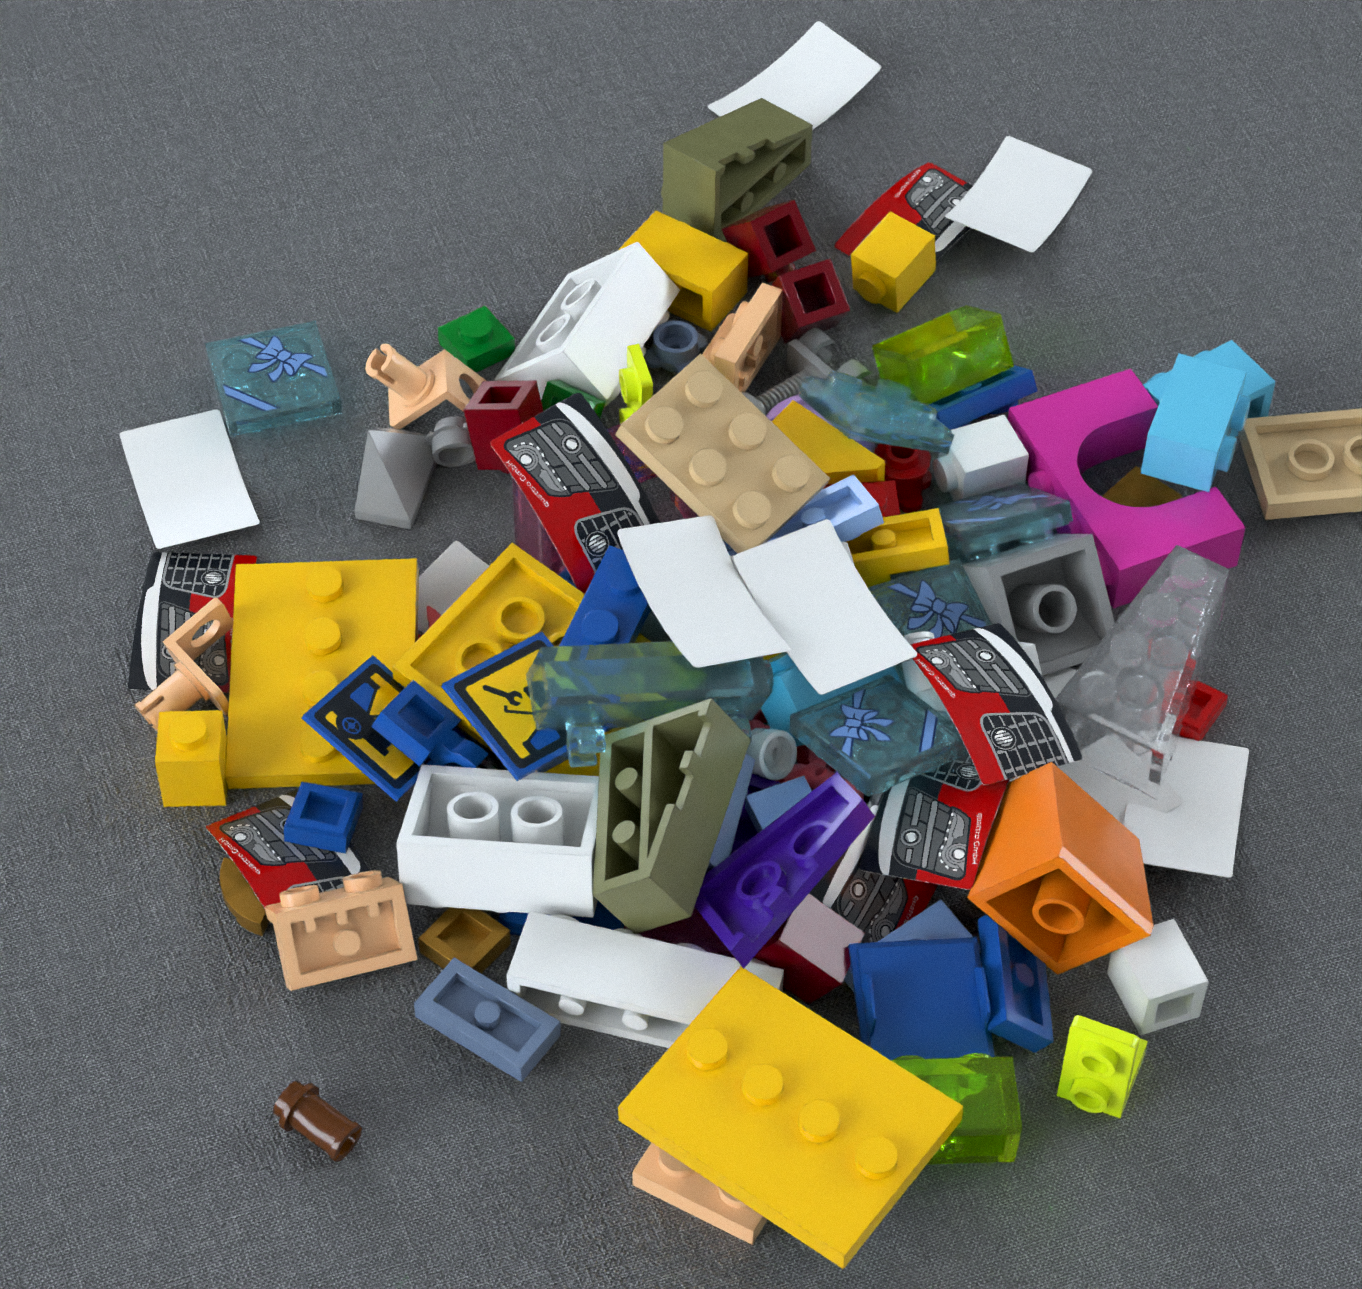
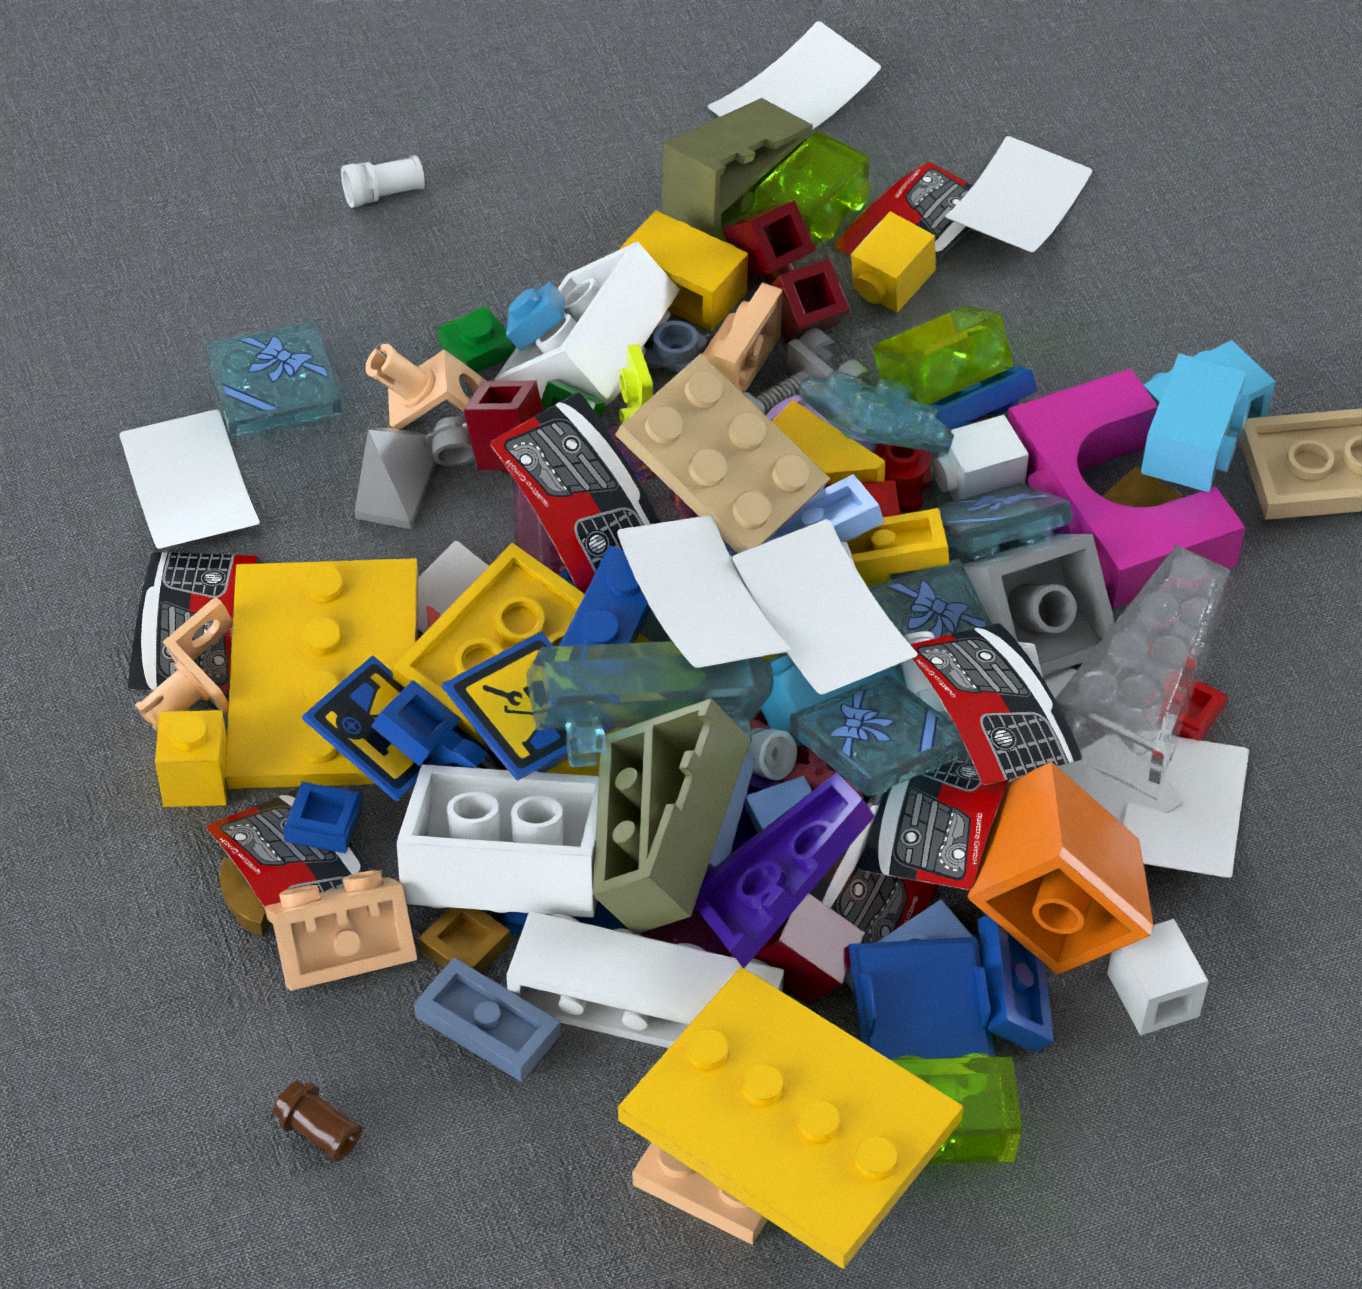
(368, 182): none -> white pin
(534, 314): none -> dark azure plate
(823, 180): none -> clear neon green brick
(1099, 1066): neon yellow bracket -> none

